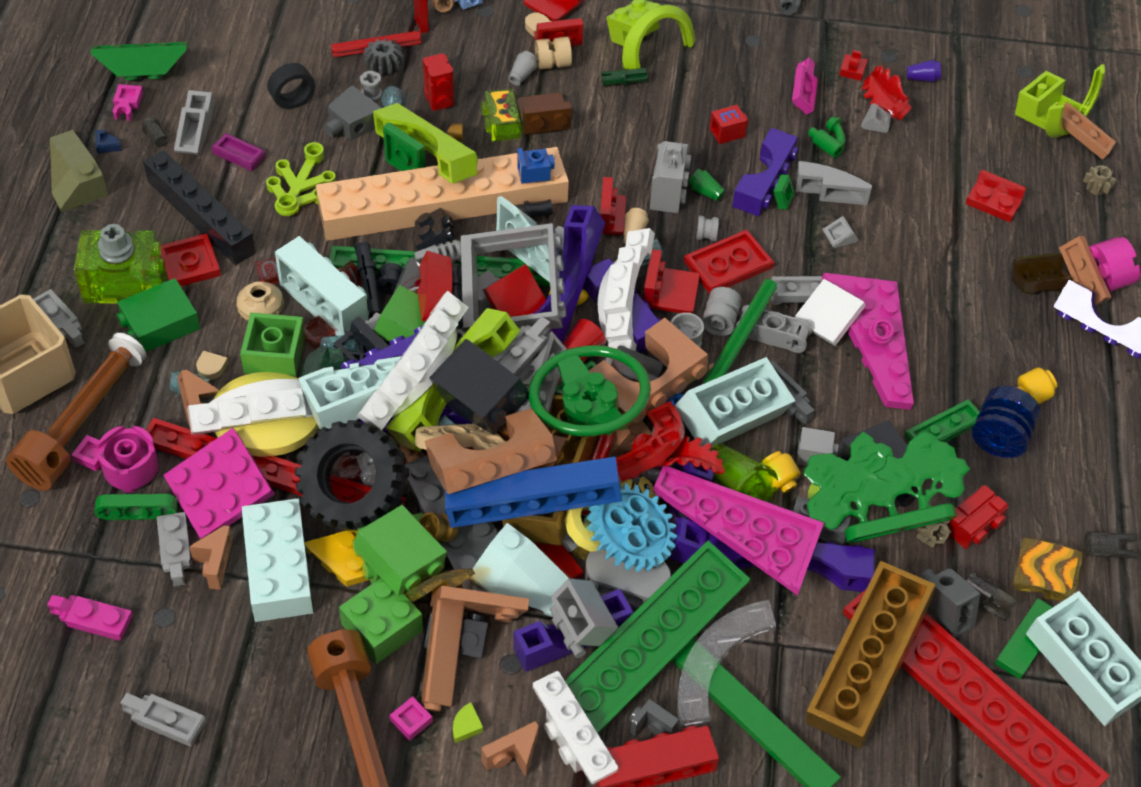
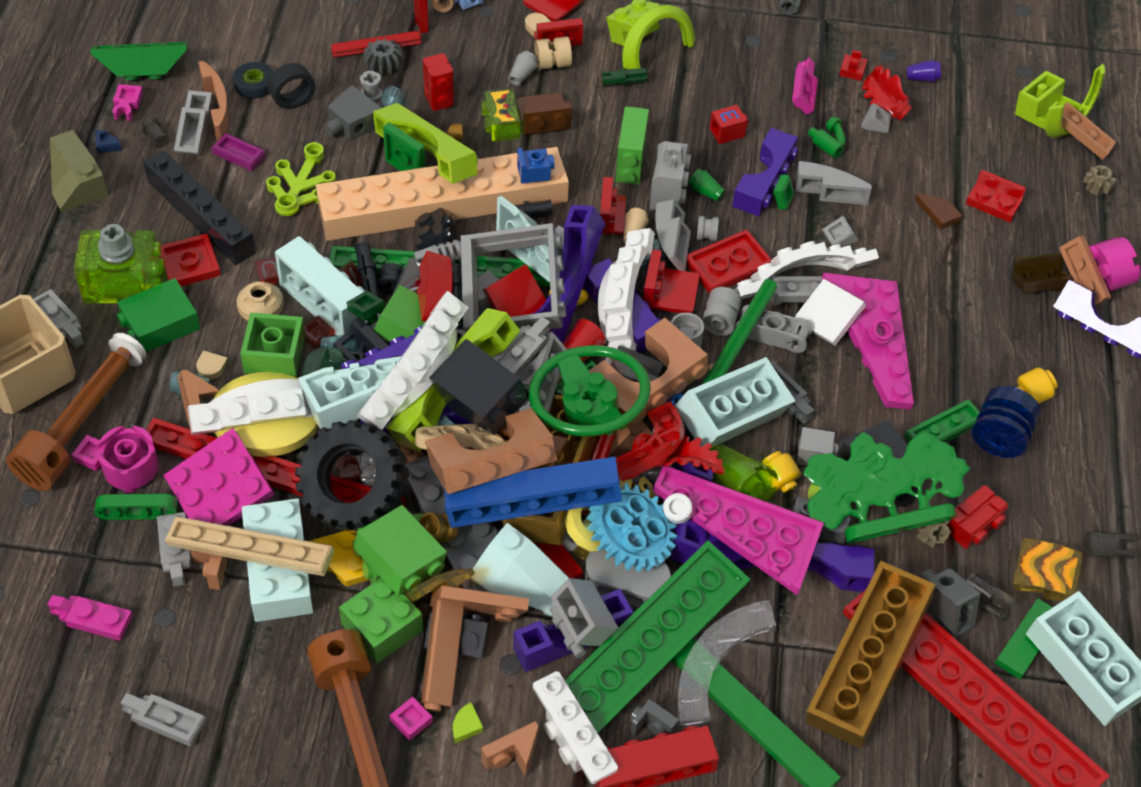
(213, 84): none -> nougat slope
(250, 546): none -> tan tile
(252, 79): none -> black bush
(366, 307): none -> dark green tile
(632, 145): none -> bright green brick
(673, 232): none -> light grey slope
(677, 508): none -> white tile
(807, 255): none -> white piece
(939, 210): none -> reddish brown tile

